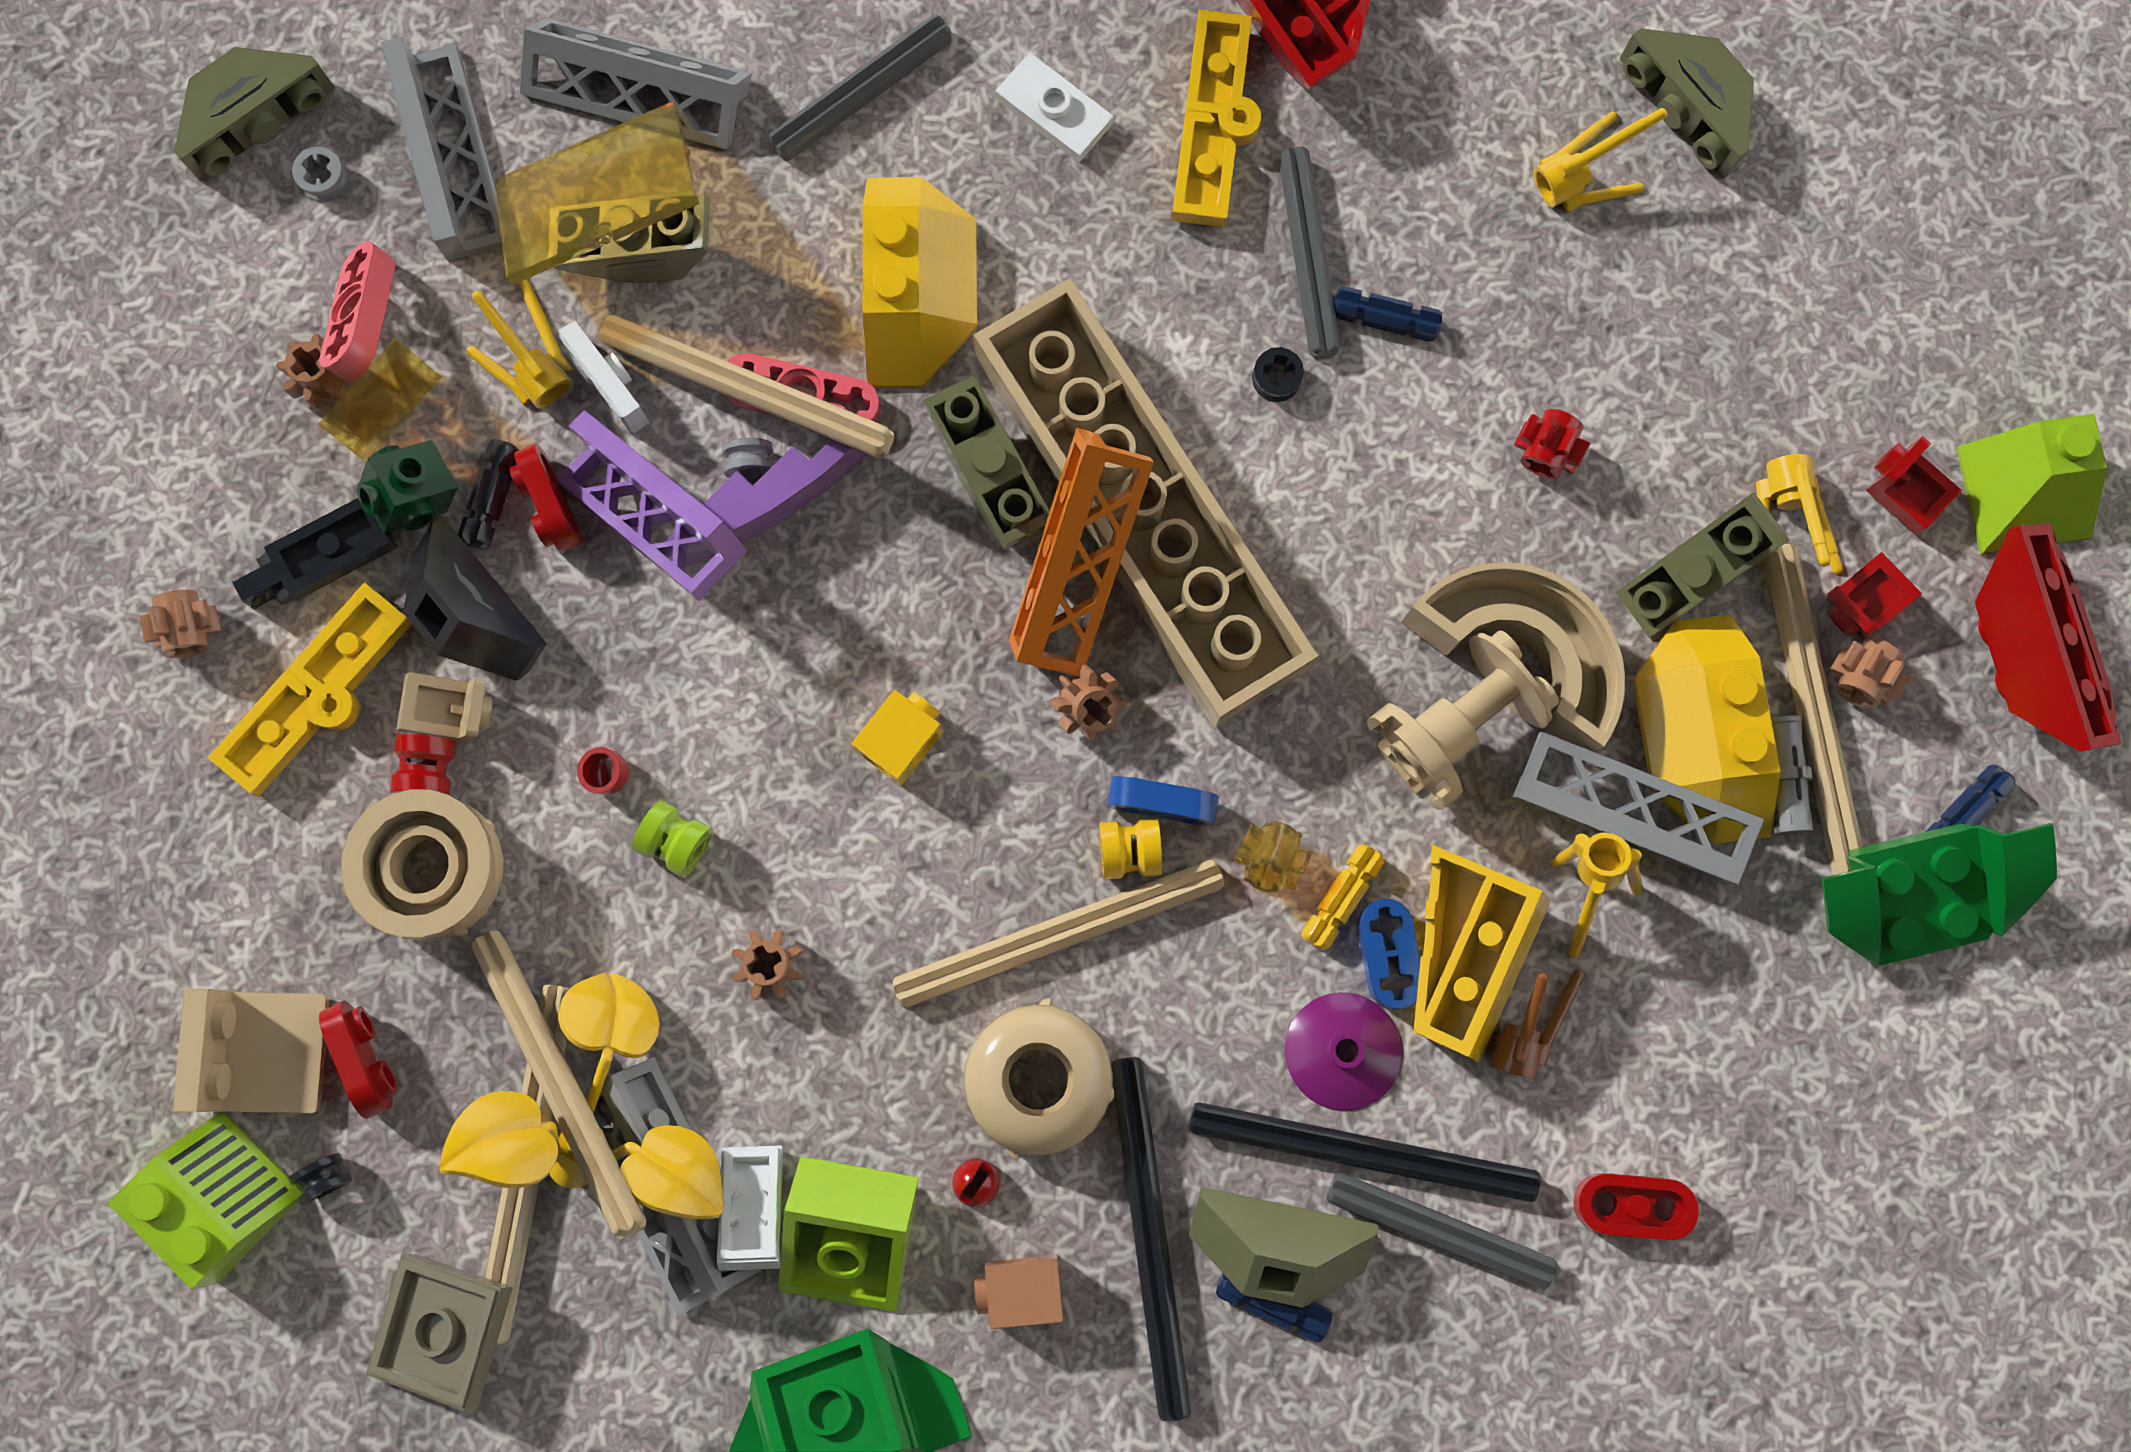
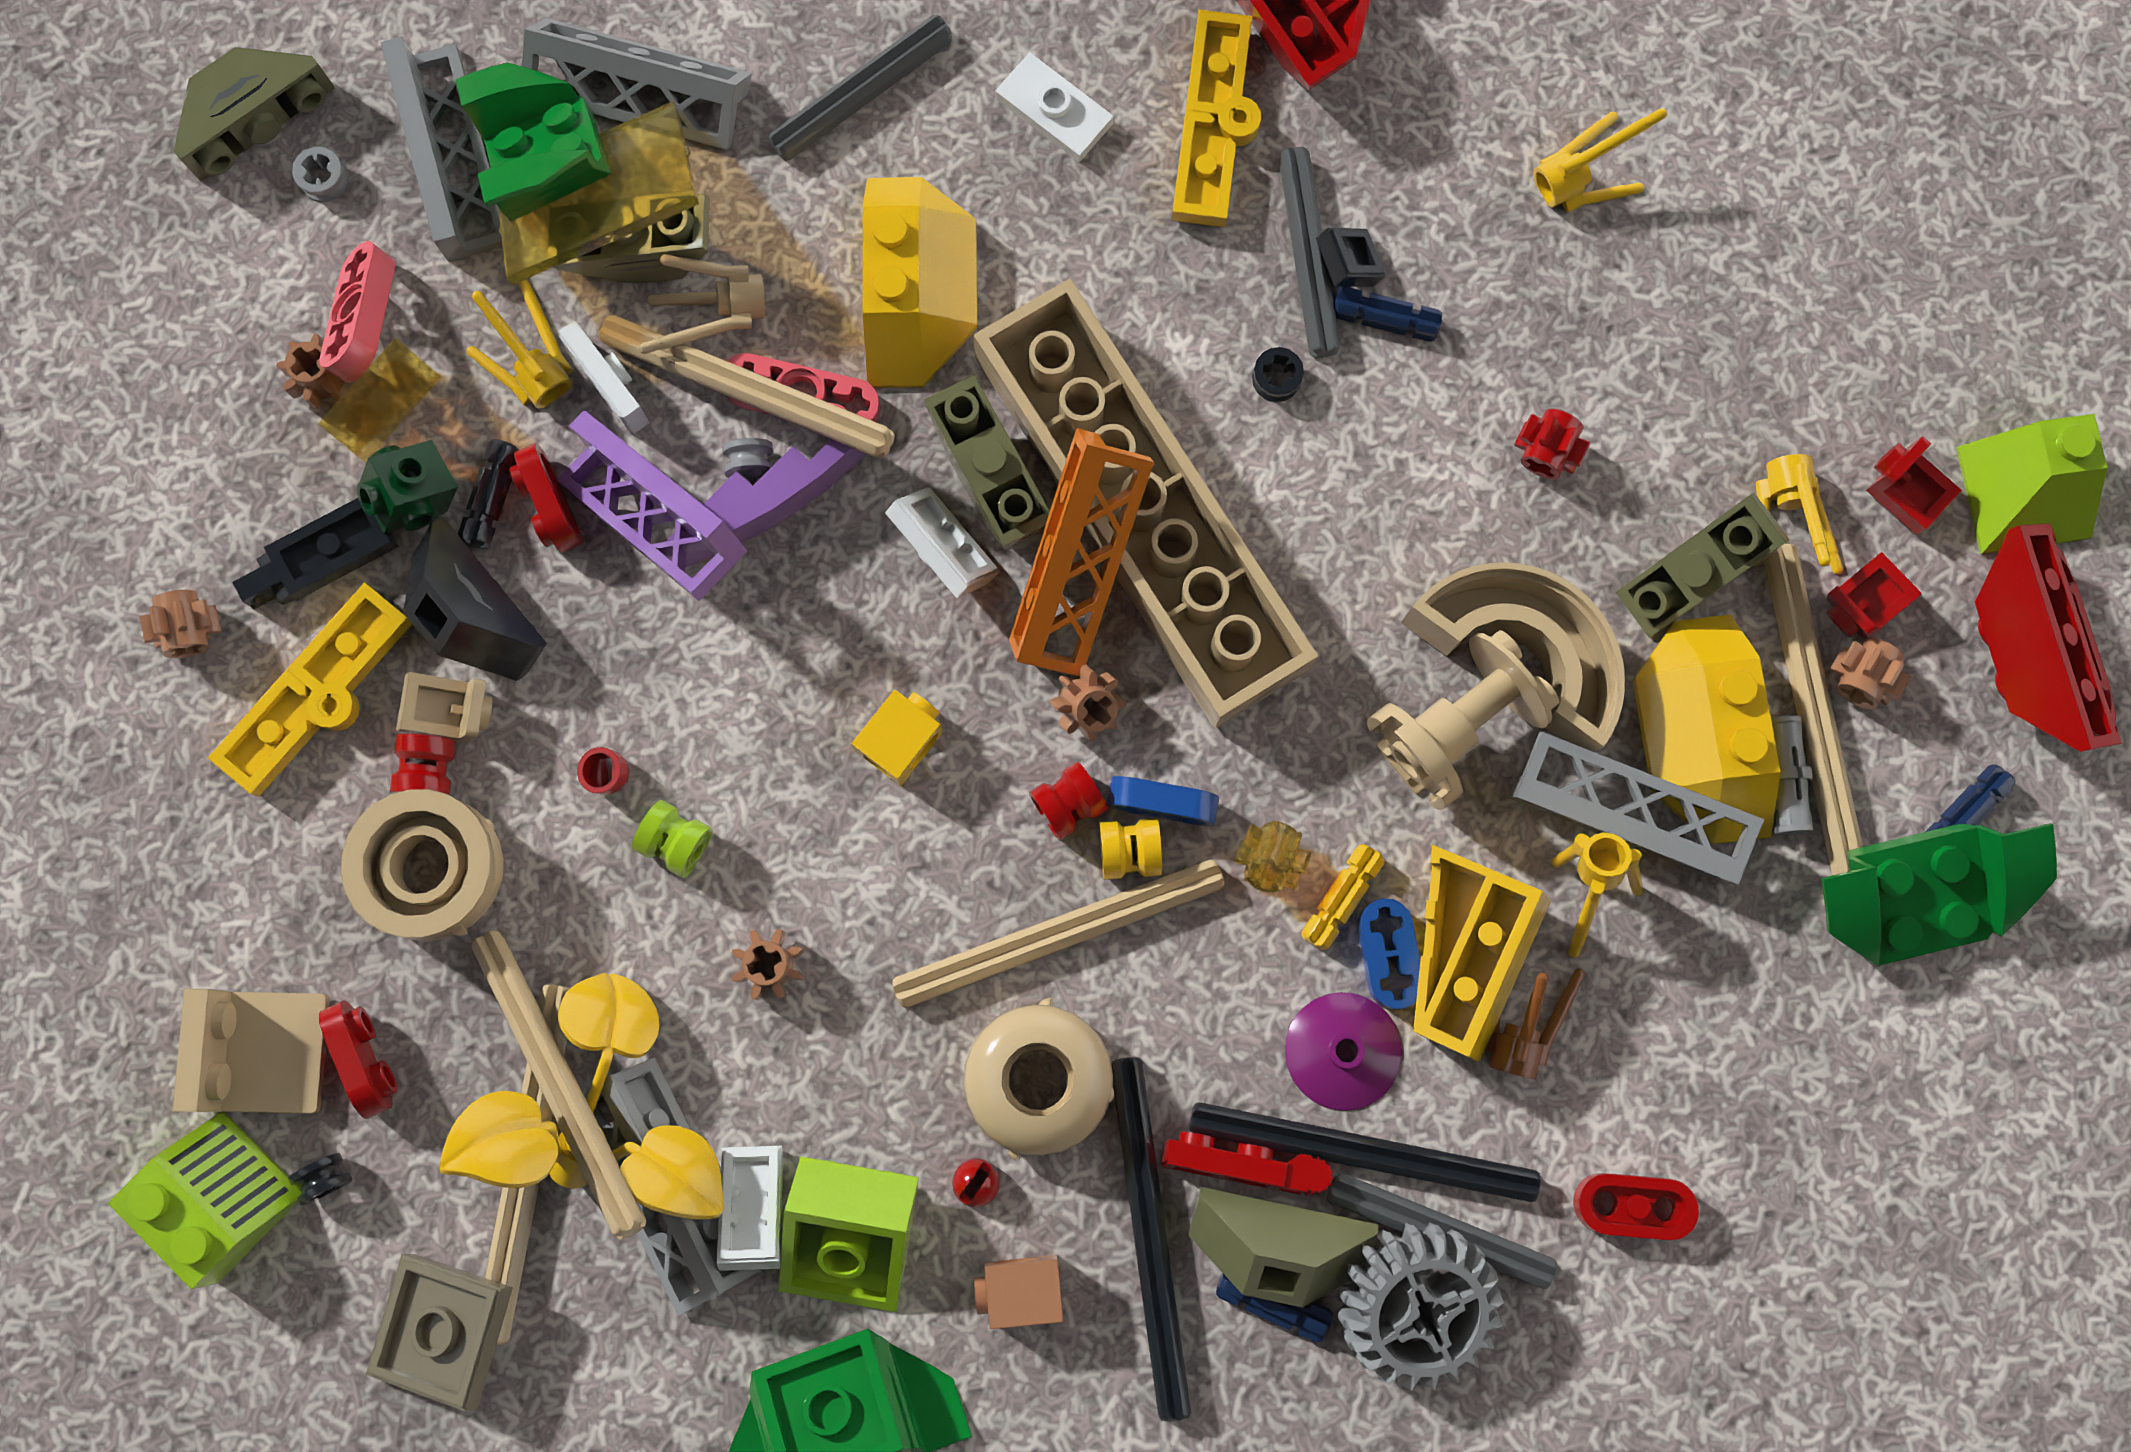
(535, 137): none -> green piece
(738, 297): none -> tan plant
(942, 542): none -> white plate
(1069, 800): none -> red wheel
(1249, 1166): none -> red hinge
(1350, 257): none -> black tile
(1455, 1306): none -> light grey gear
(1699, 88): olive slope -> none

